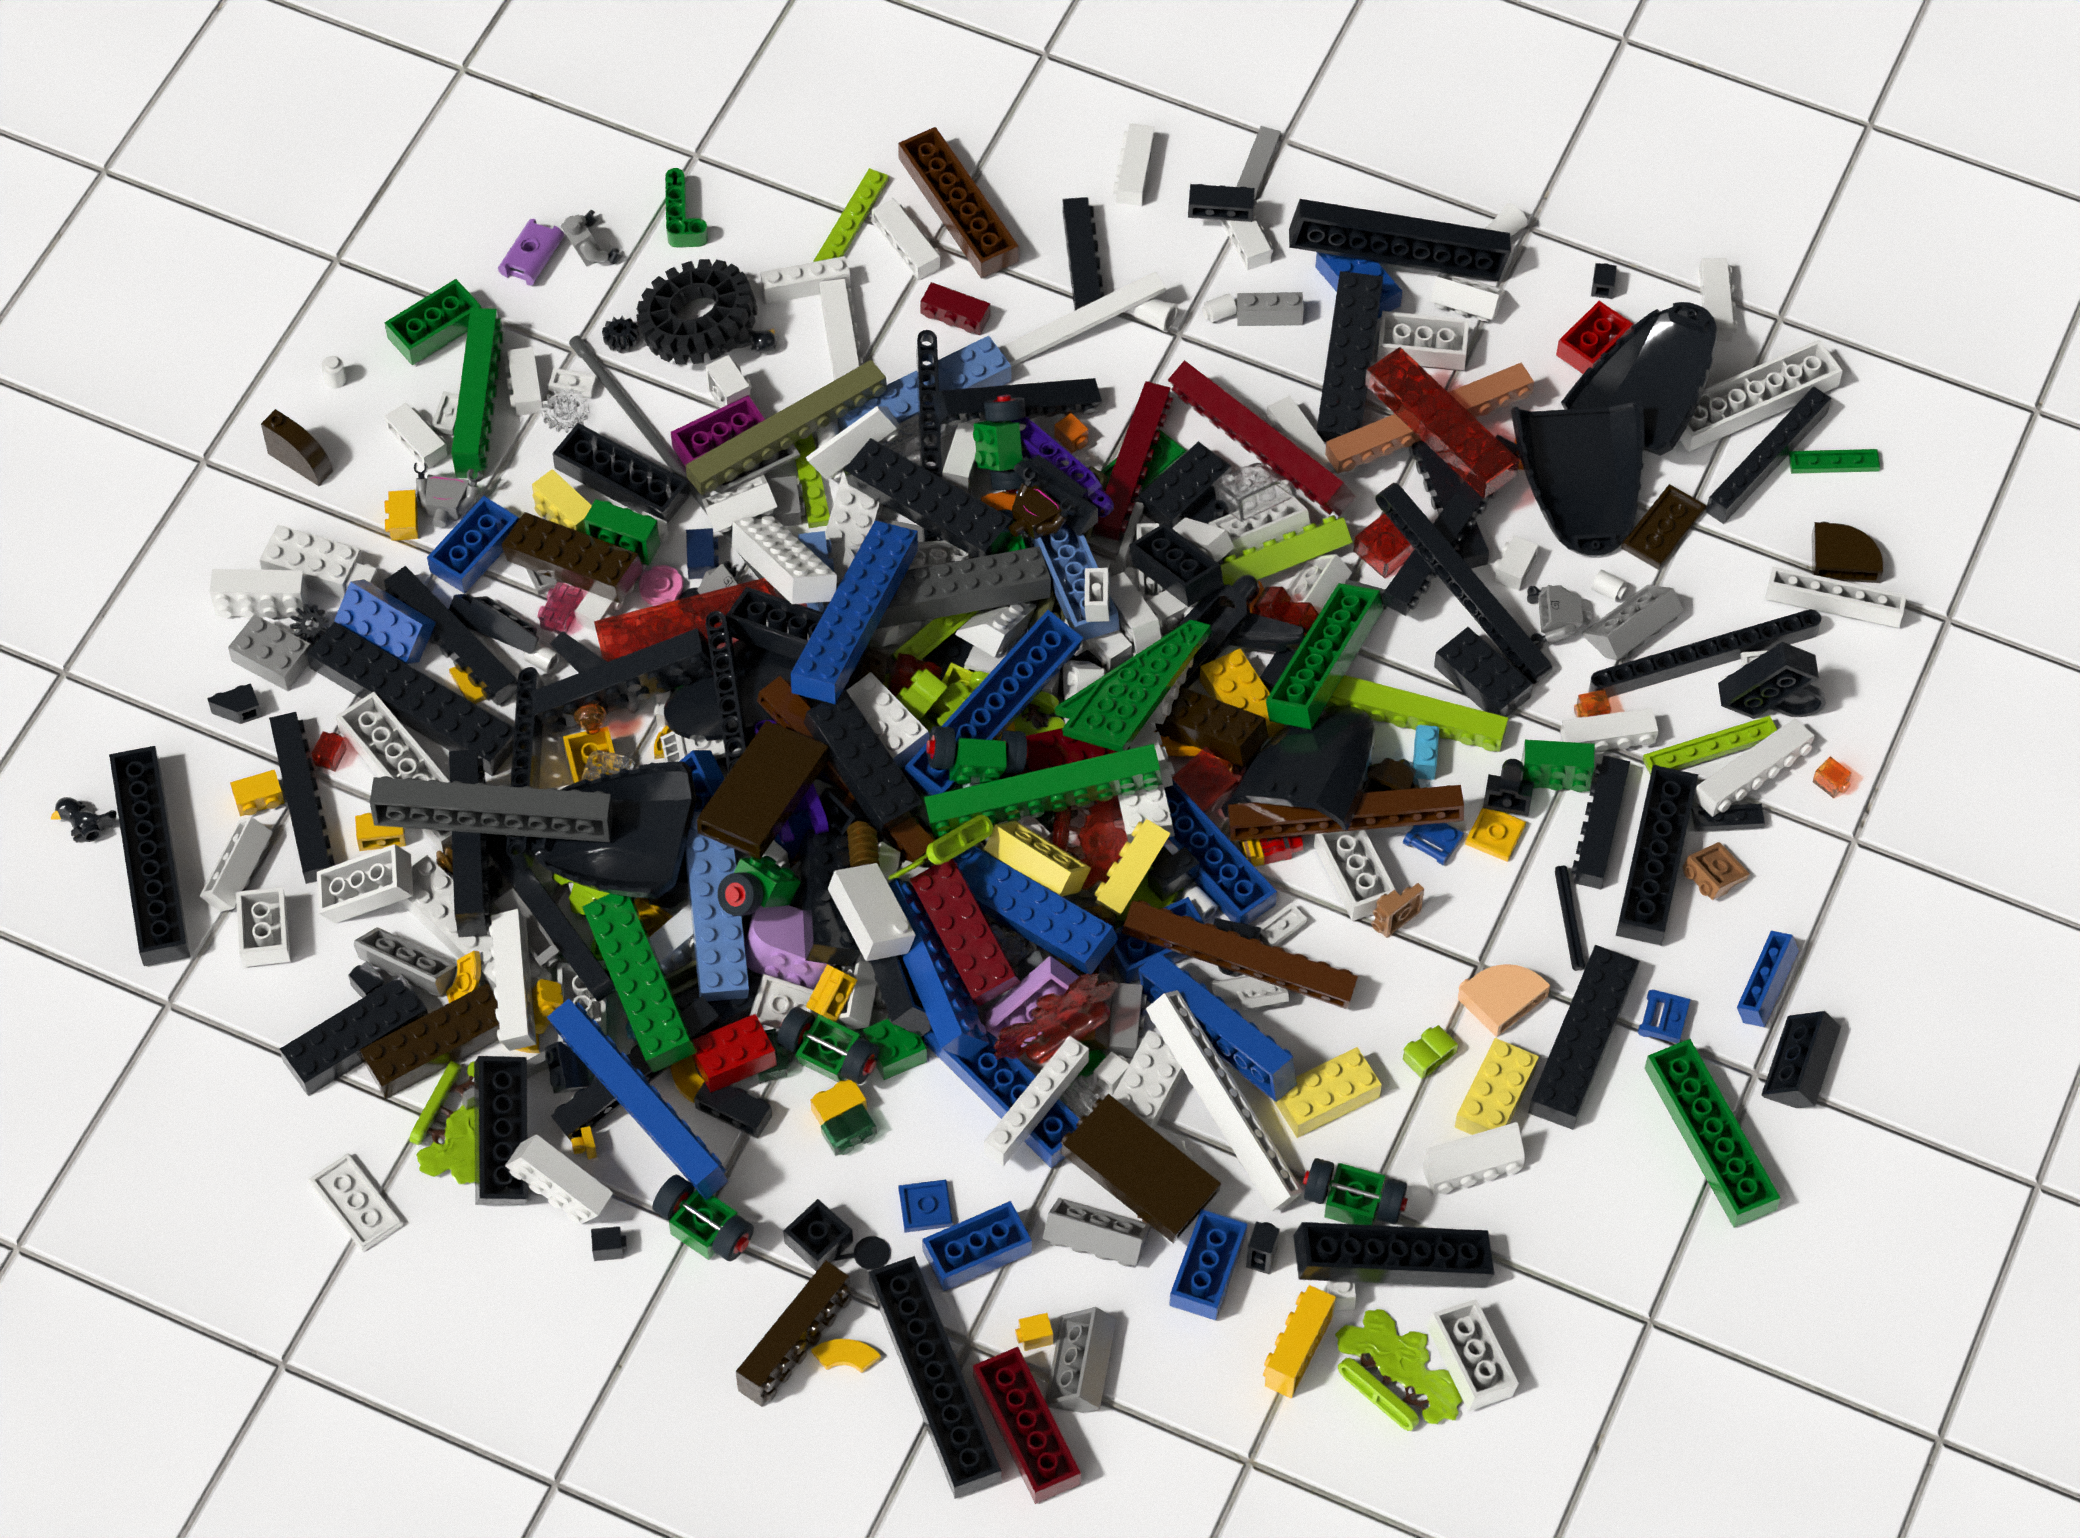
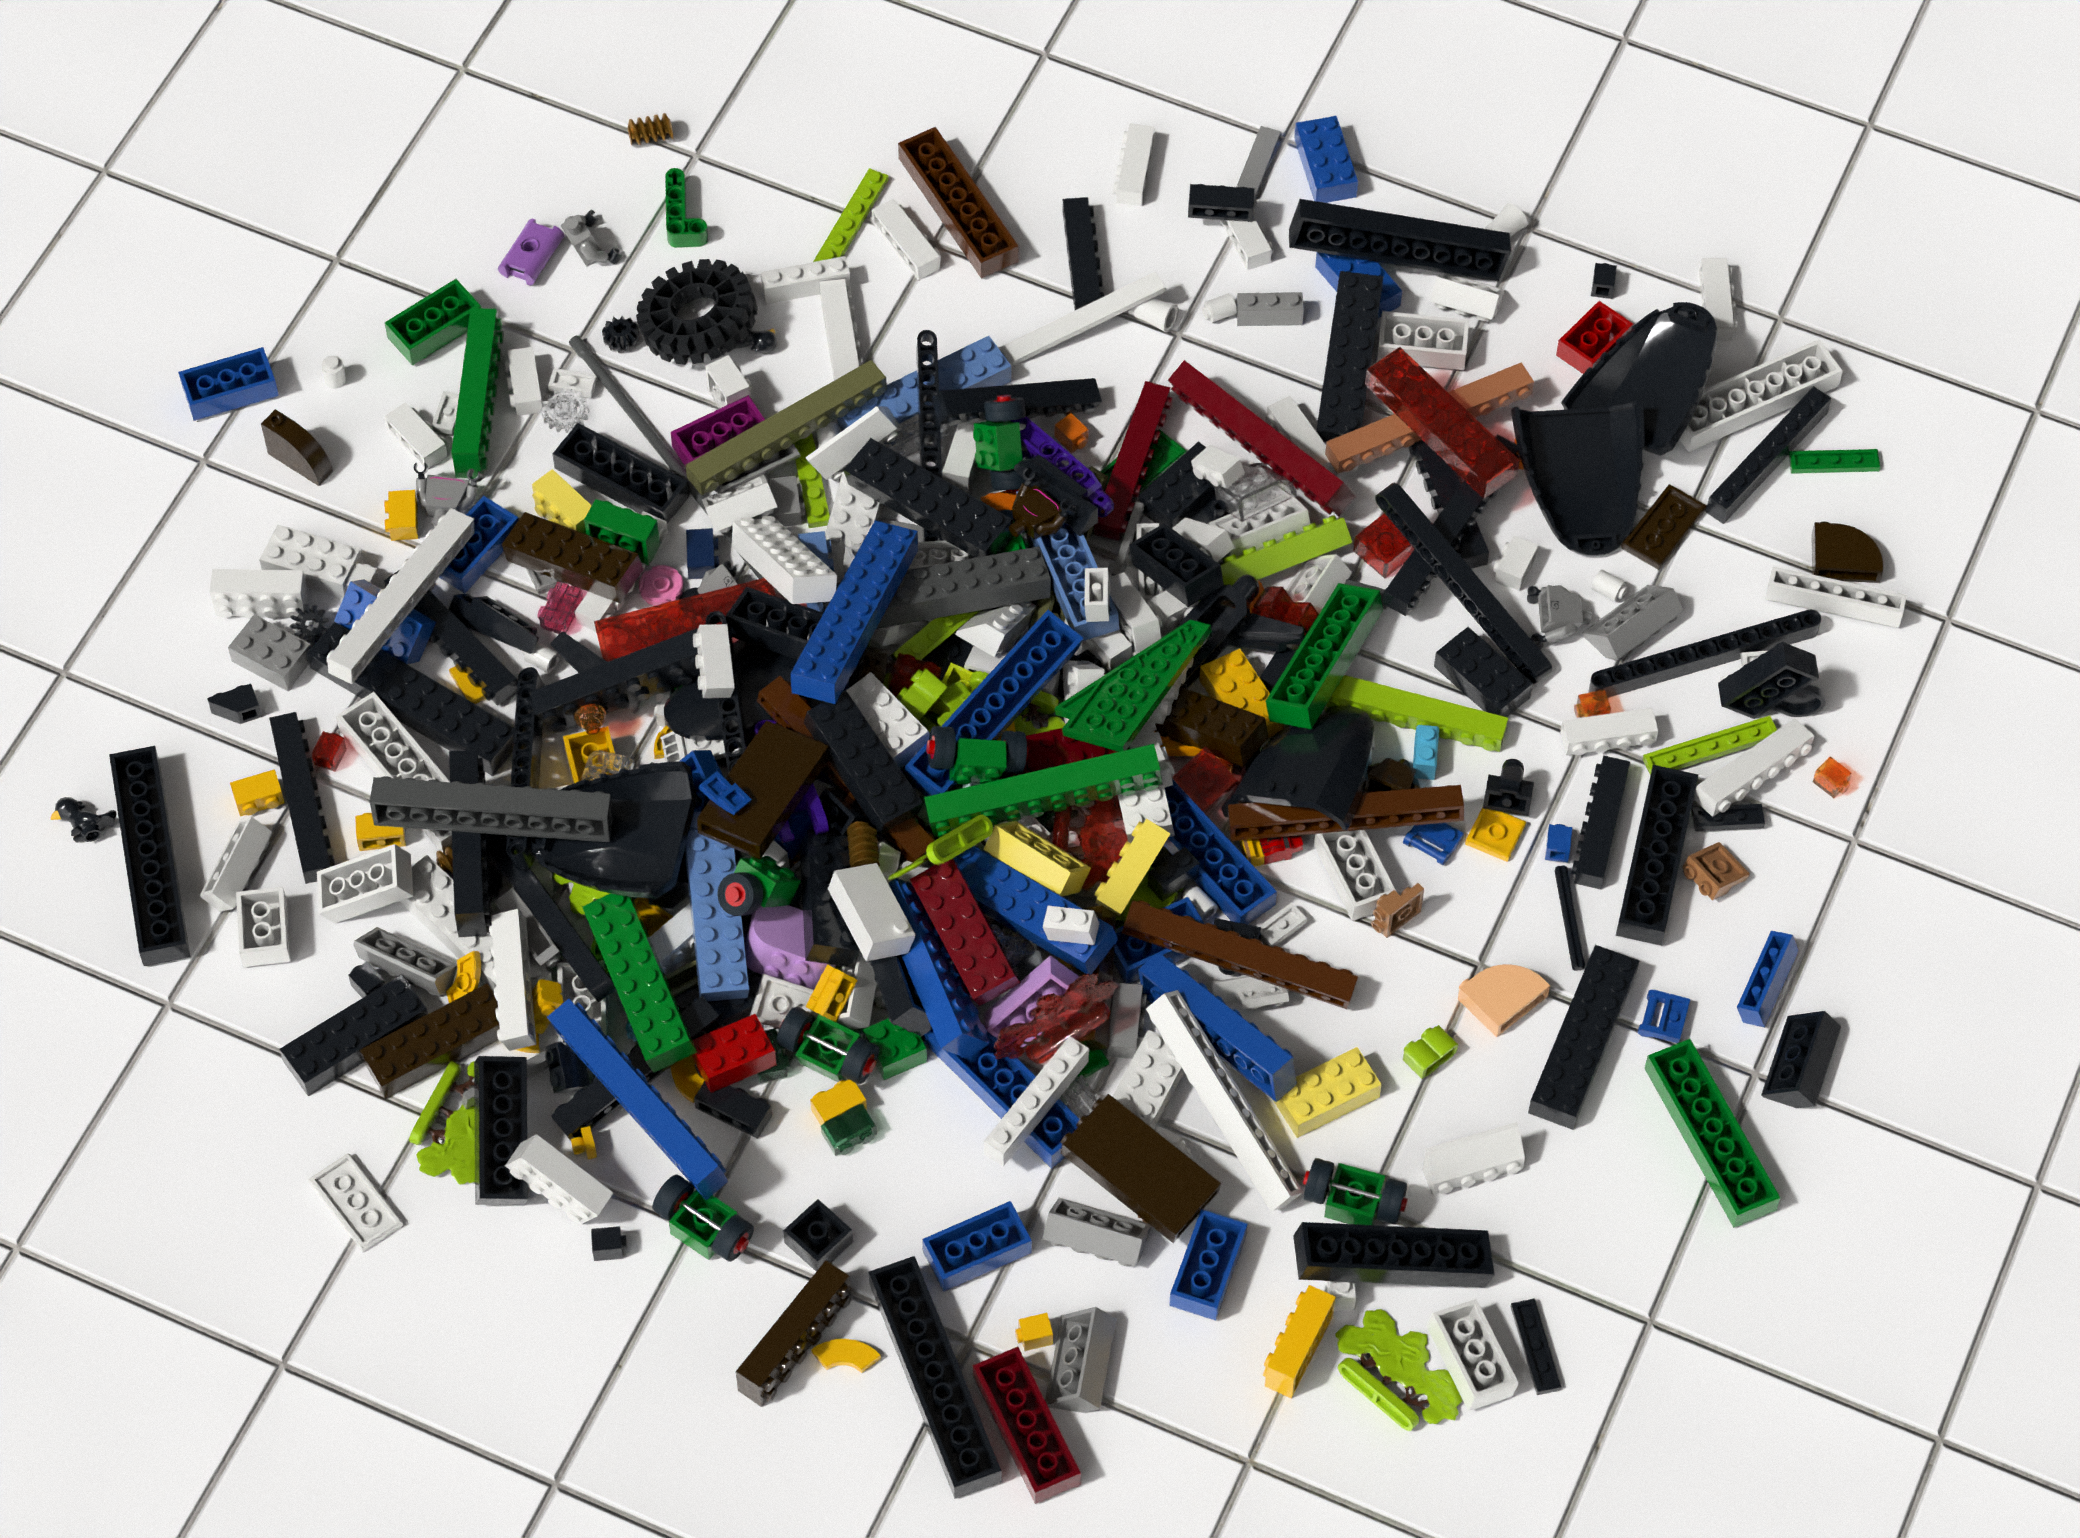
(228, 383): none -> blue brick
(400, 596): none -> white brick
(649, 129): none -> pearl gold piece
(714, 661): none -> white brick
(724, 794): none -> blue slope
(869, 1253): black piece -> none
(925, 1206): blue tile -> none
(955, 308): dark red brick -> none
(1071, 925): none -> white brick
(1110, 1072): white brick -> none
(1217, 467): none -> white brick
(1262, 1247): black brick -> none
(1326, 159): none -> blue brick
(1496, 1088): light yellow brick -> none
(1535, 1346): none -> black tile
(1558, 764): green brick -> none
(1558, 843): none -> blue brick

